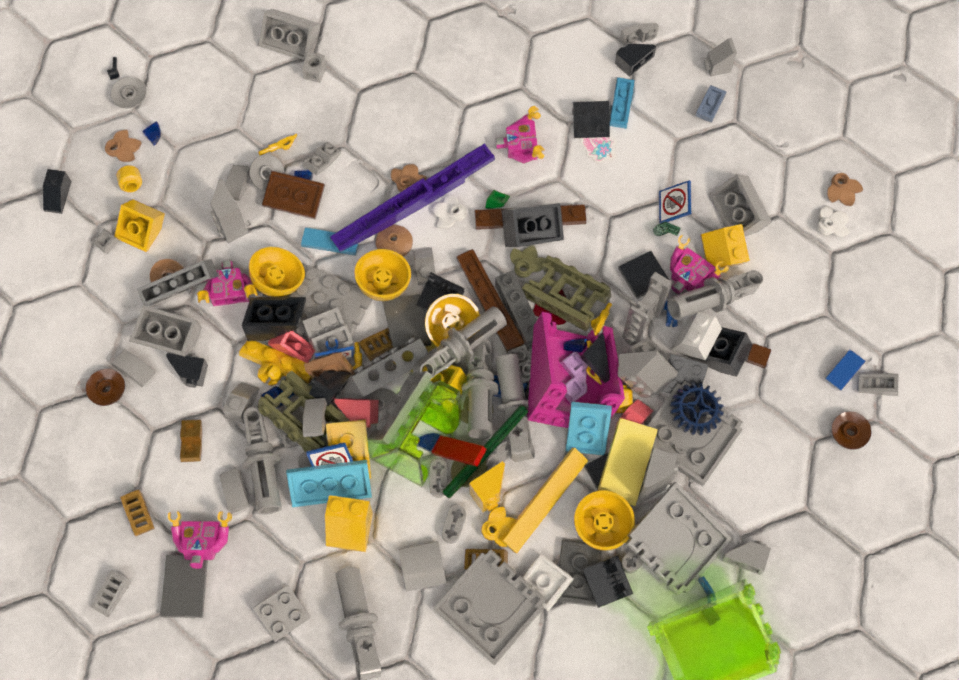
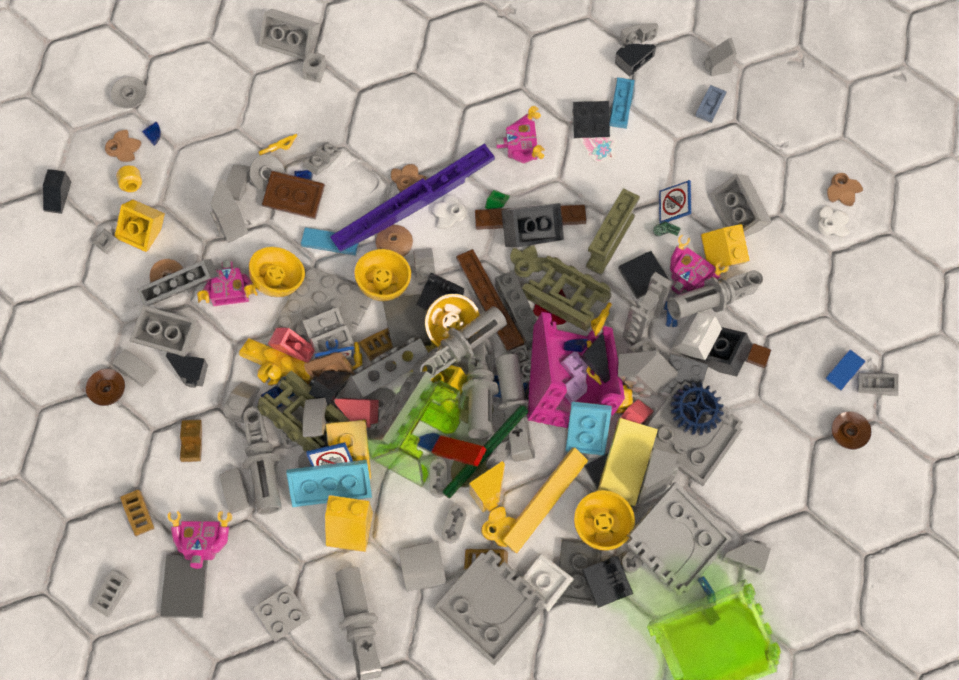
(113, 72): black hand -> none
(272, 317): black slope -> none
(612, 231): none -> olive fence

